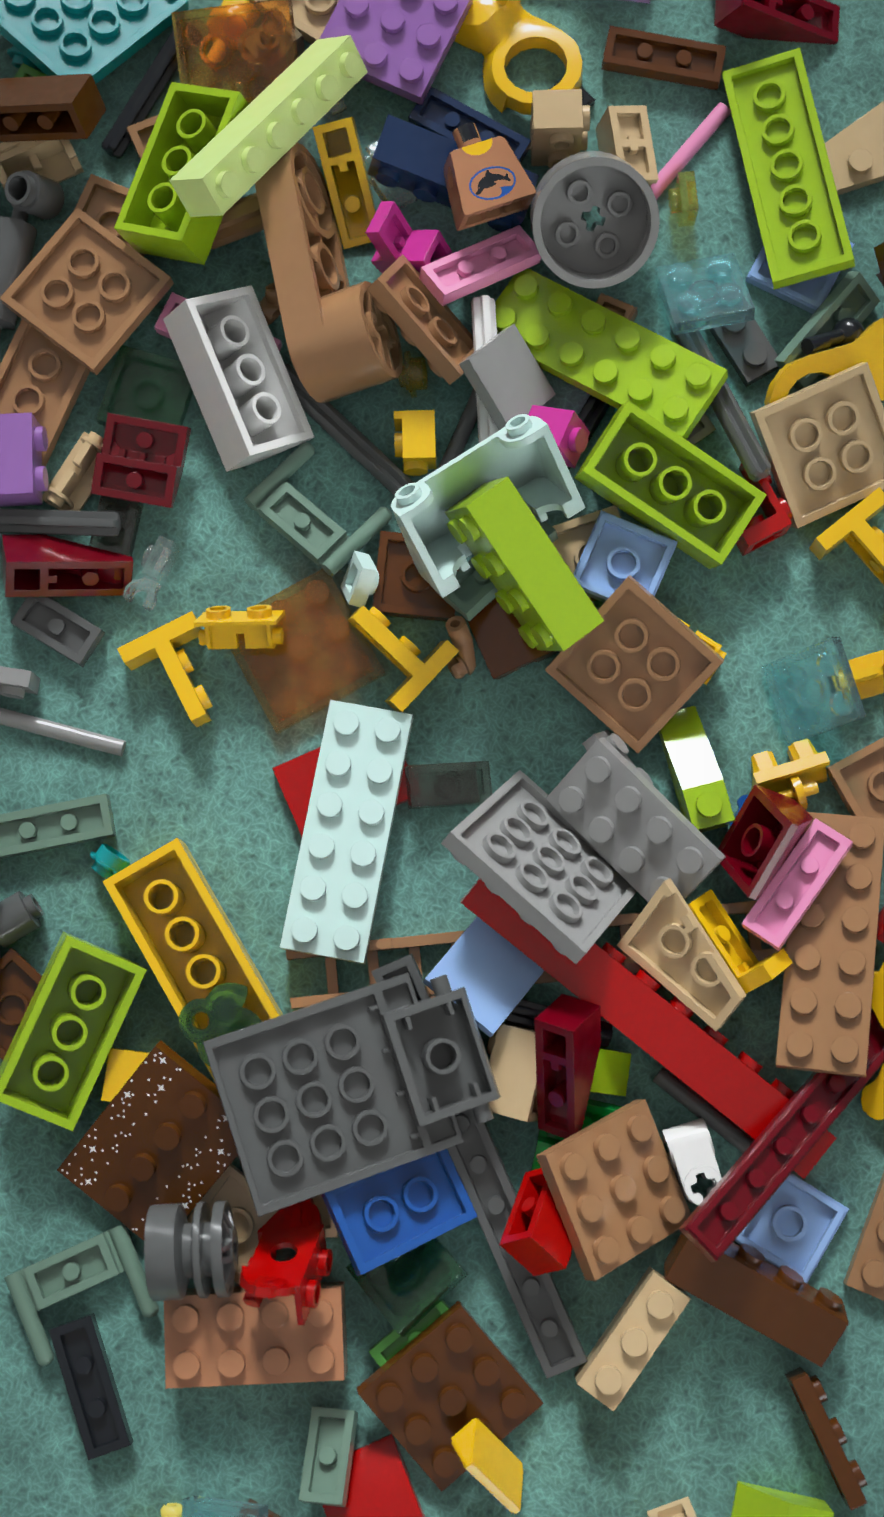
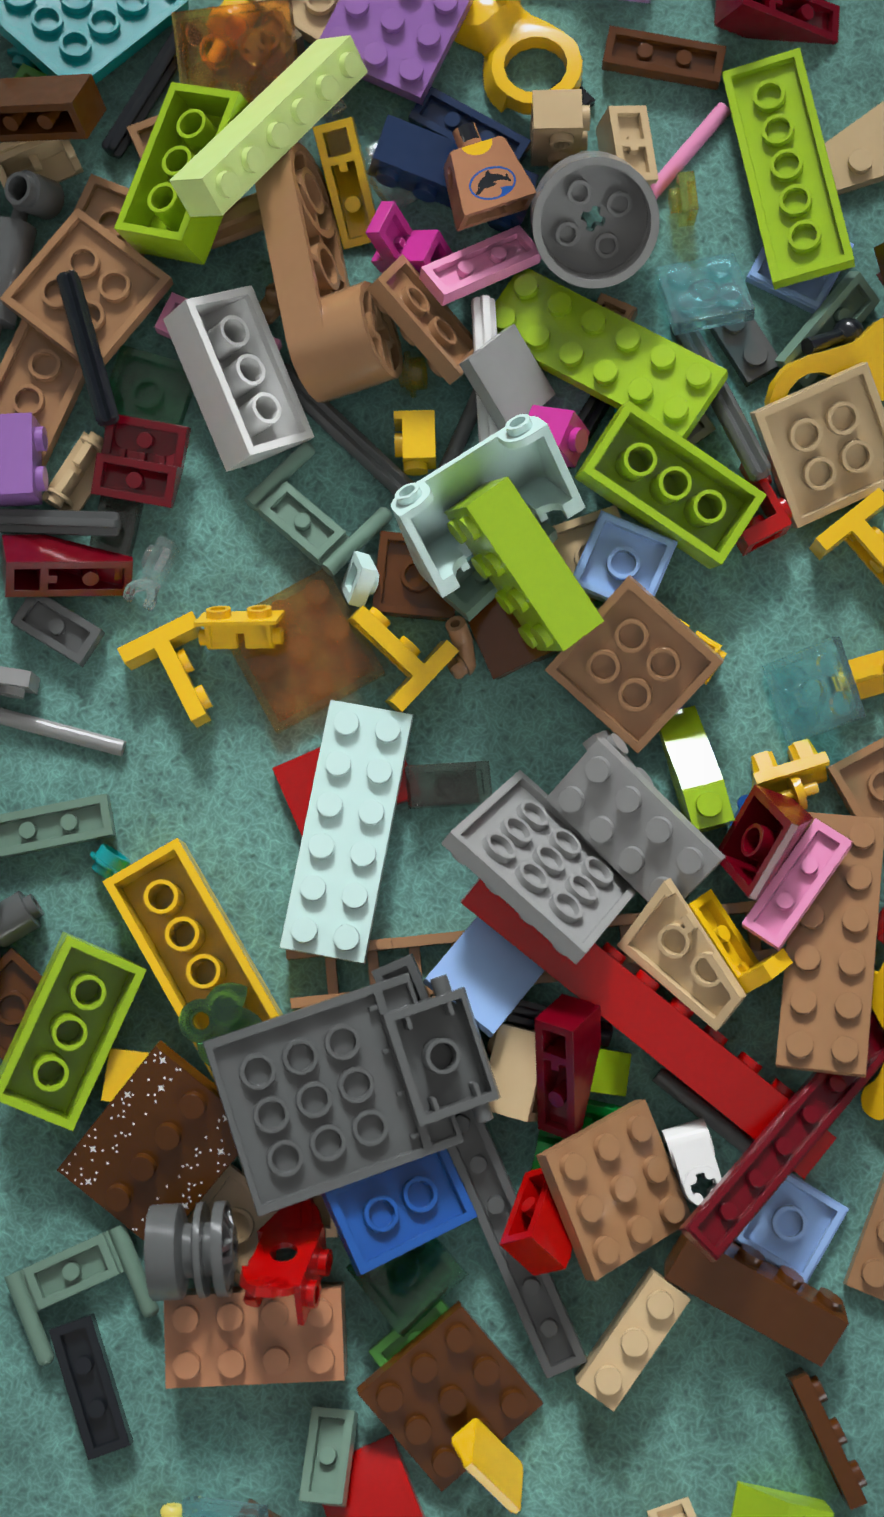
(87, 348): none -> black axle

